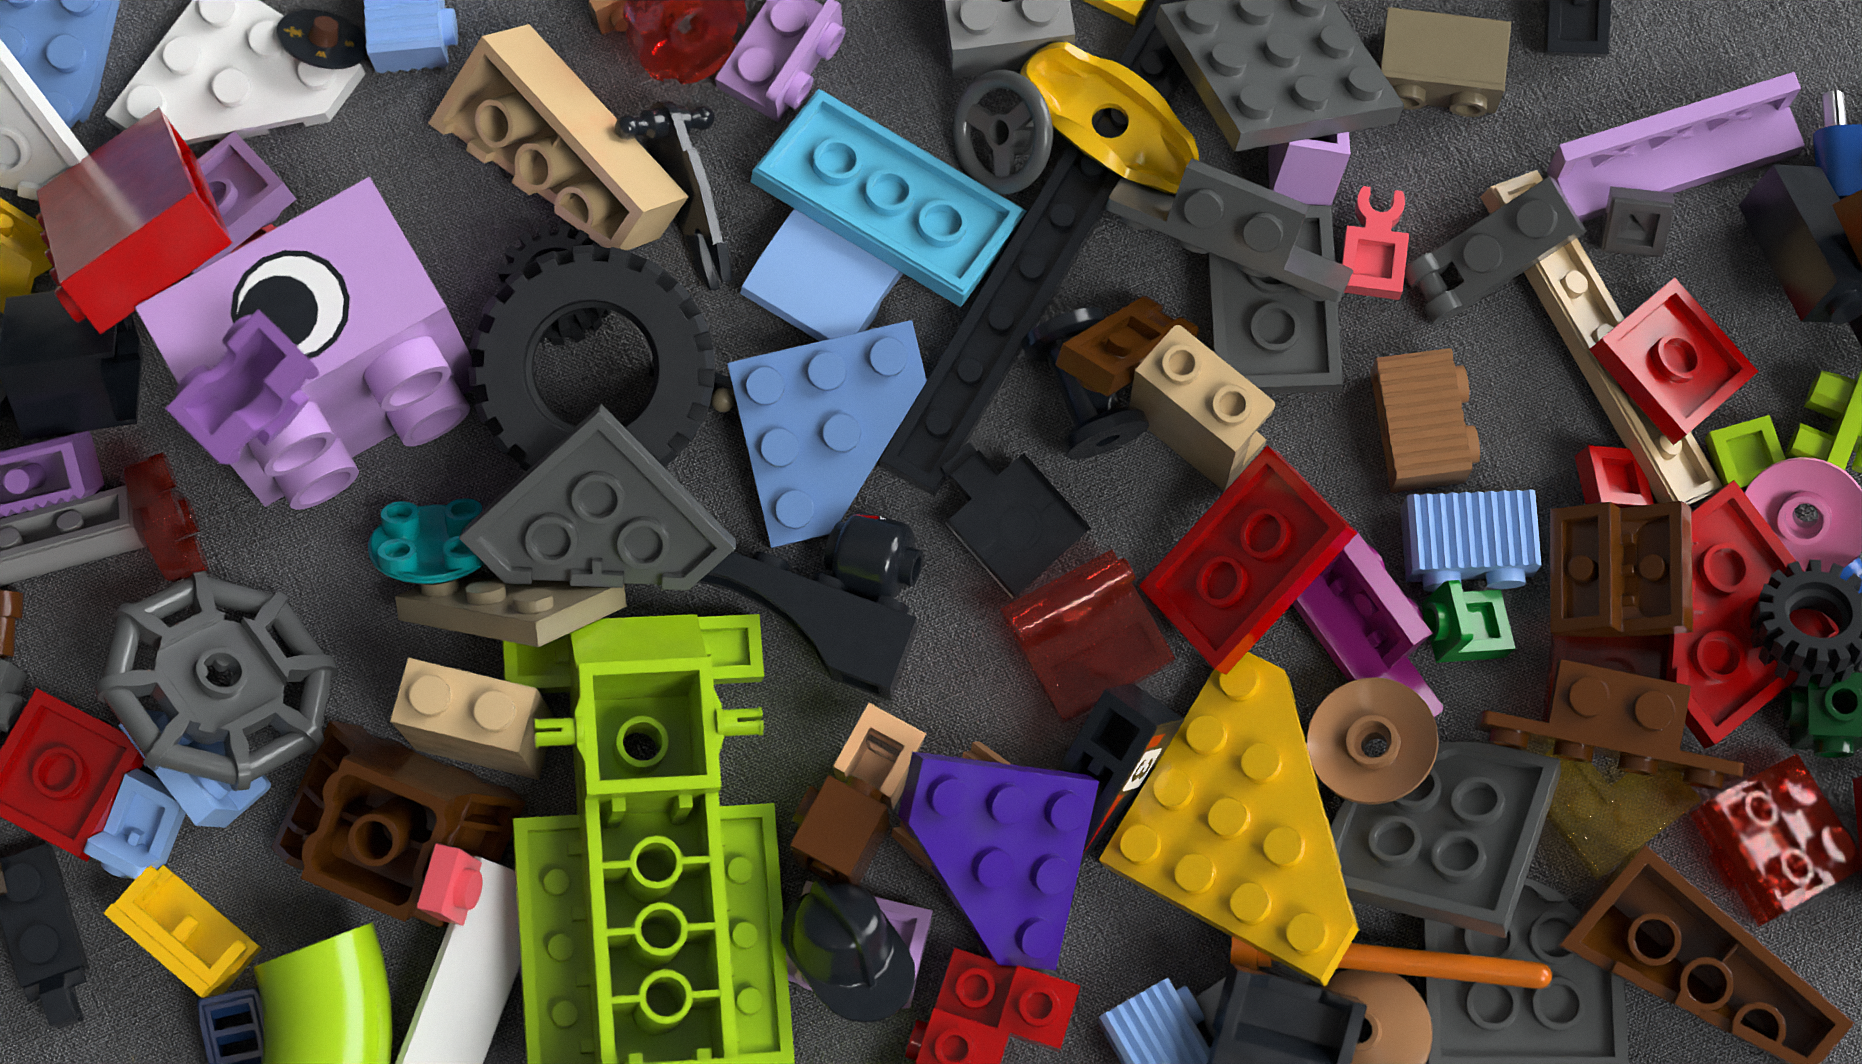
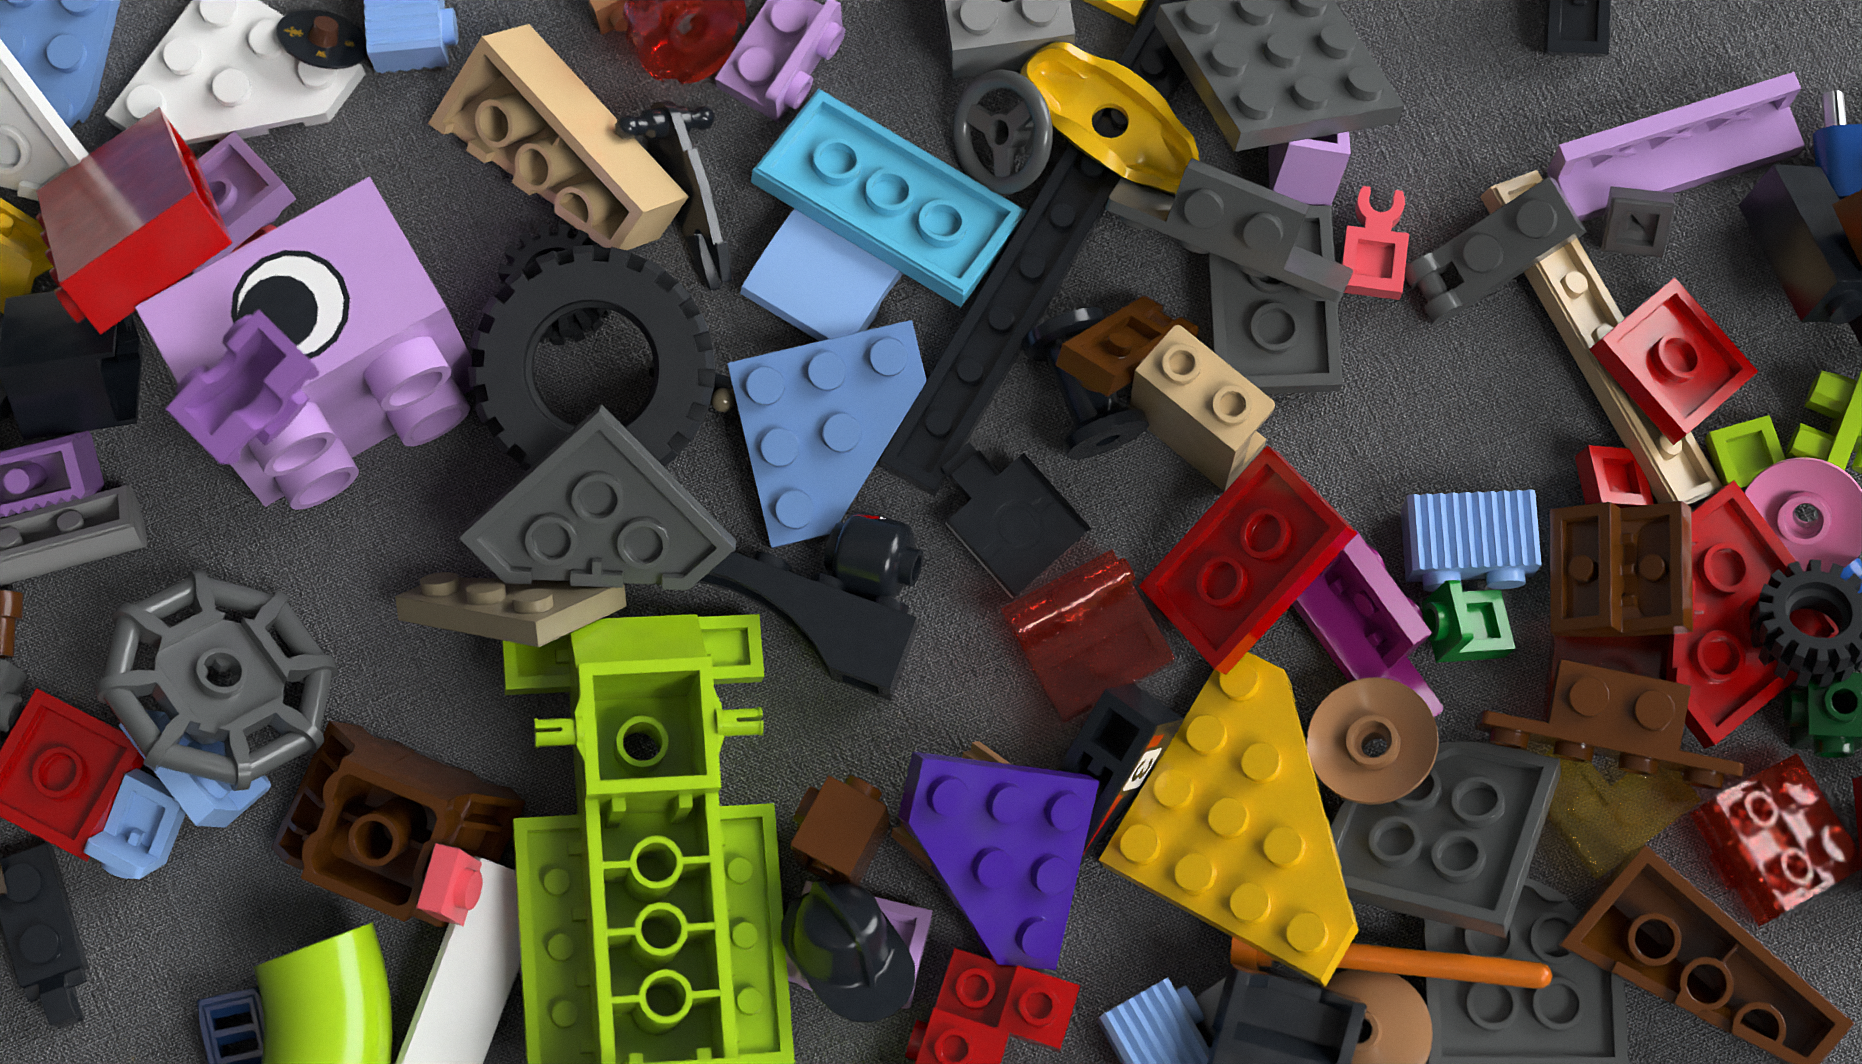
(166, 518): clear red plate -> none
(183, 931): yellow hinge -> none
(424, 541): teal dish -> none
(470, 718): tan brick -> none
(879, 753): light nougat window -> none
(1423, 419): medium nougat brick -> none
(1445, 60): dark tan hinge -> none

